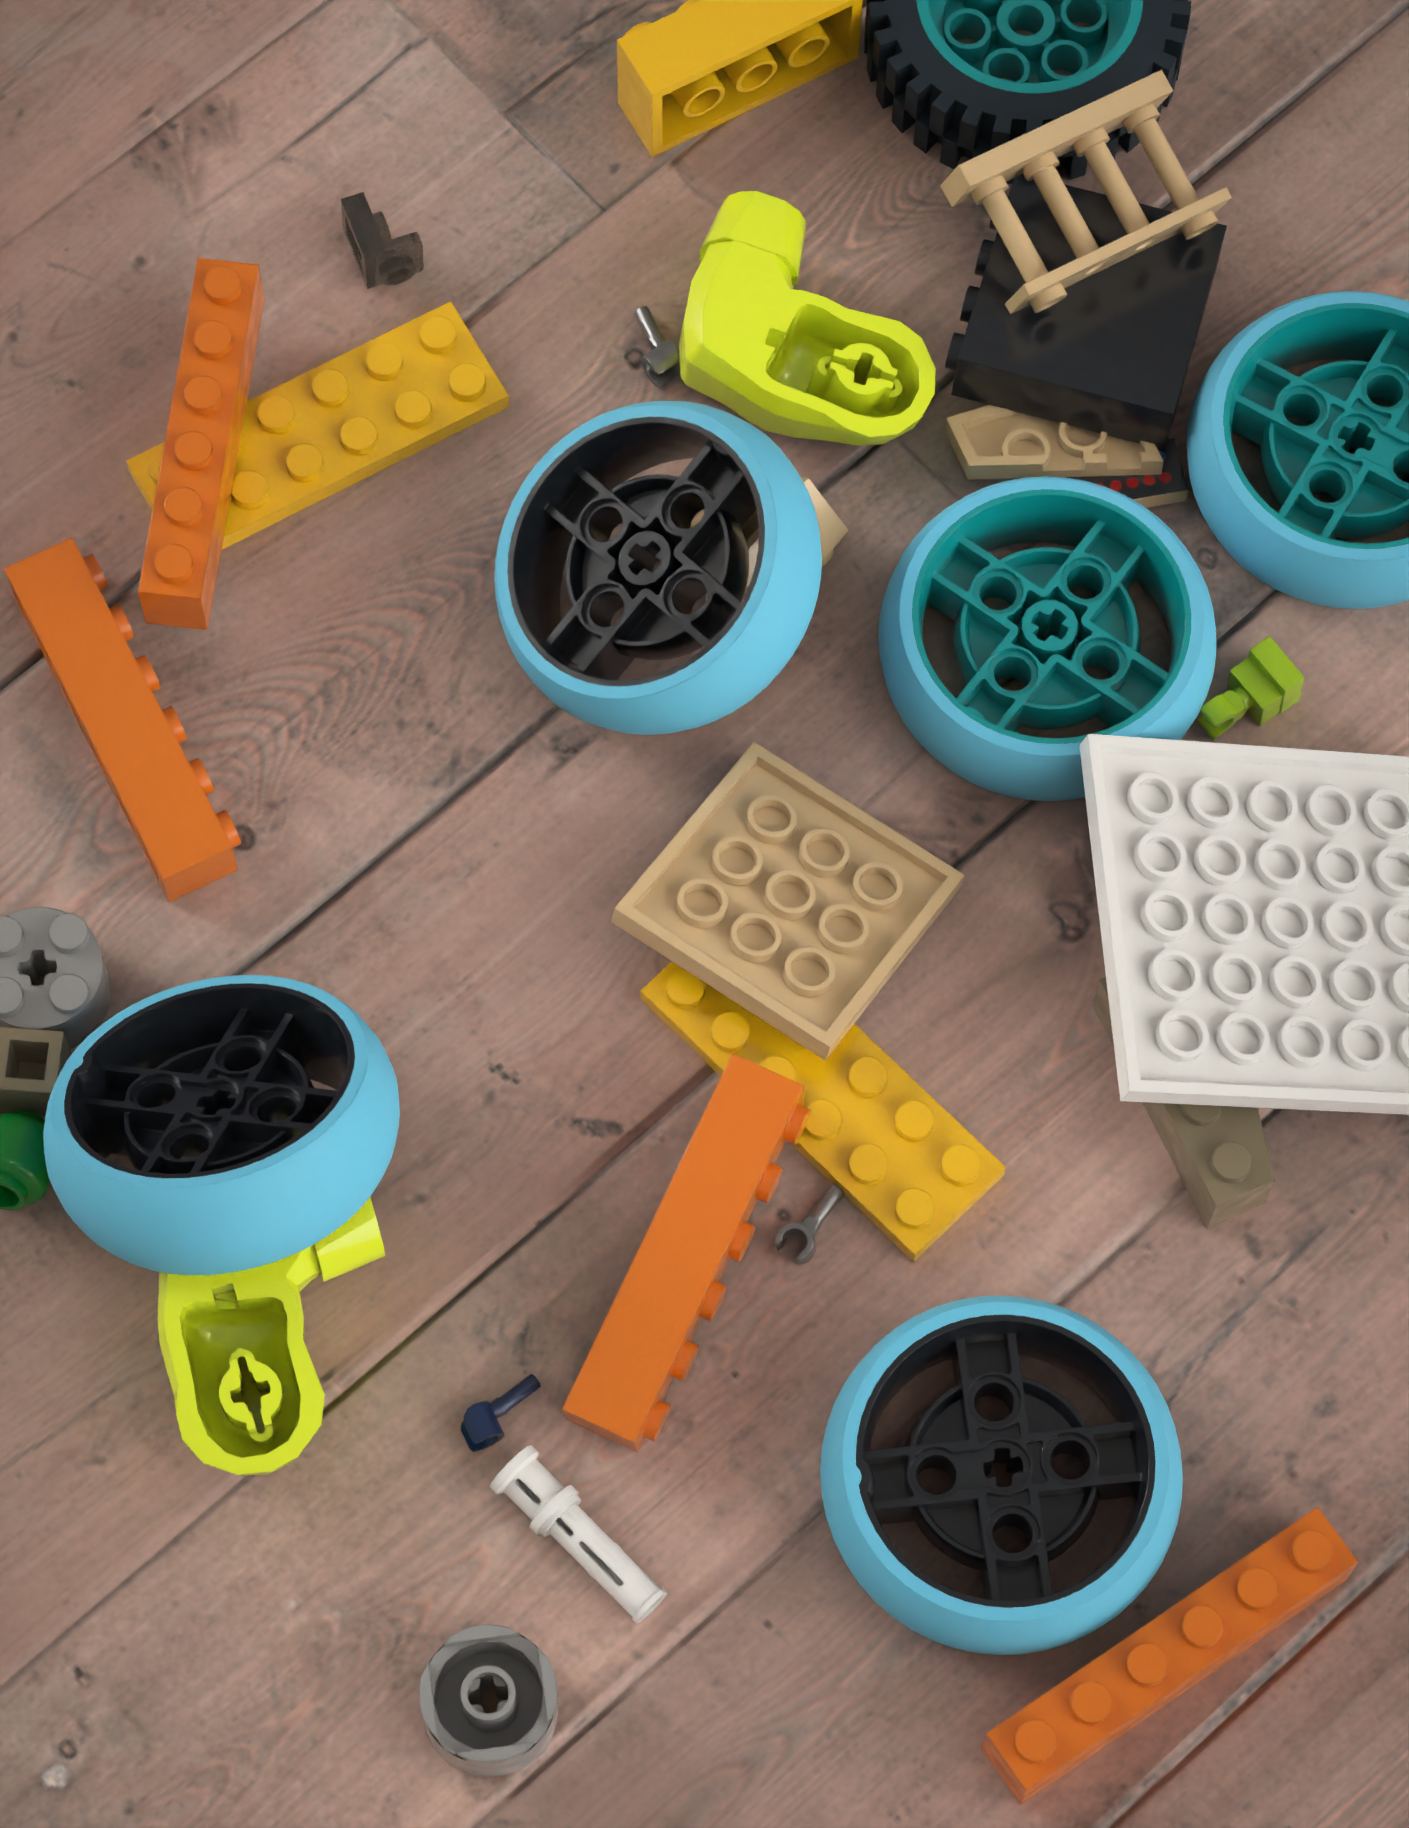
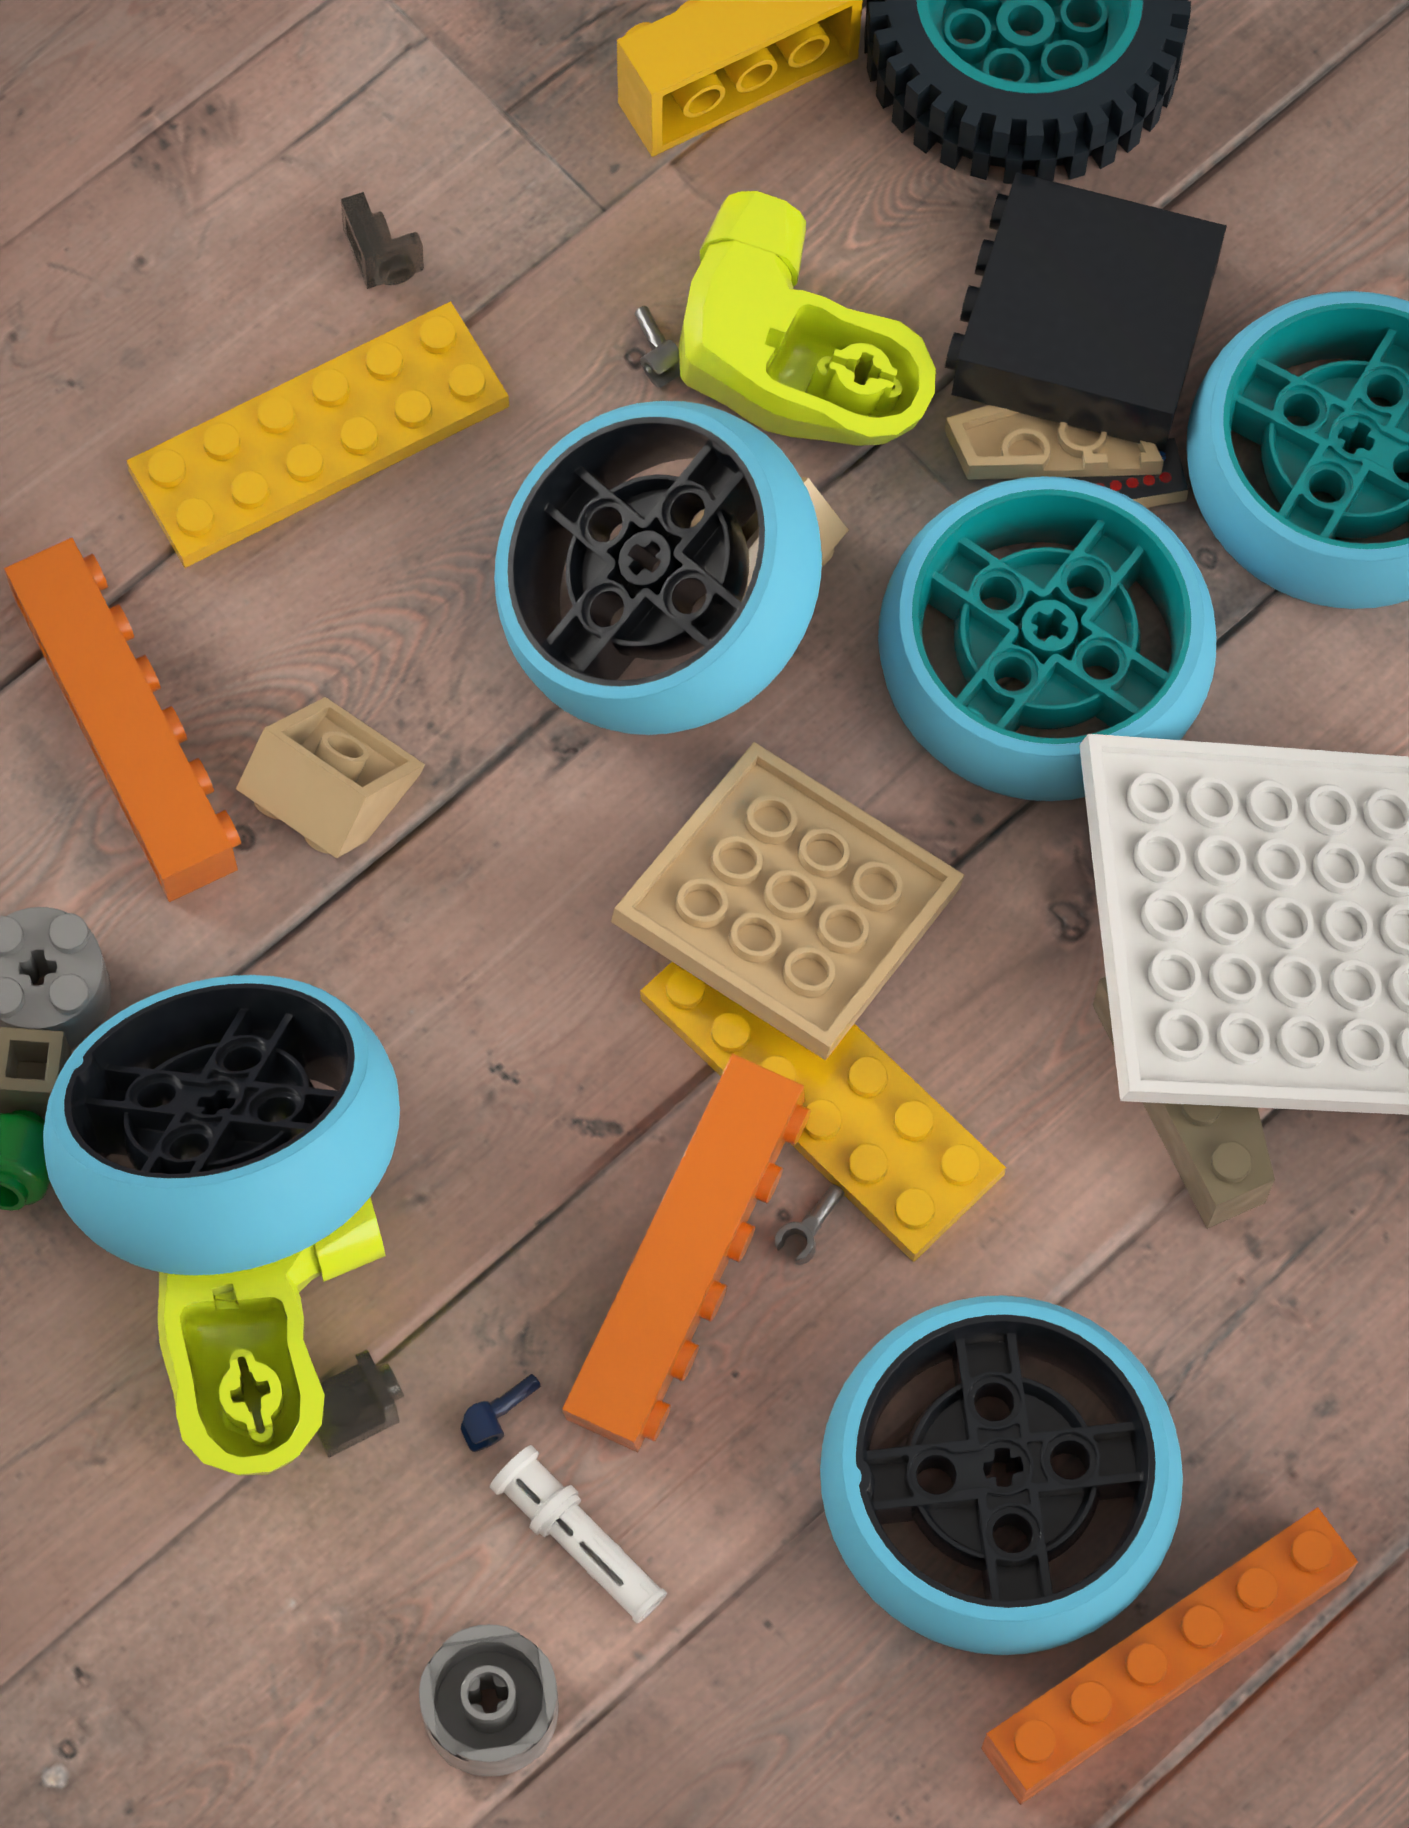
(201, 444): orange brick -> none
(327, 776): none -> tan slope
(358, 1404): none -> clear smoke bracket
(1086, 134): tan fence -> none
(1260, 685): lime piece -> none

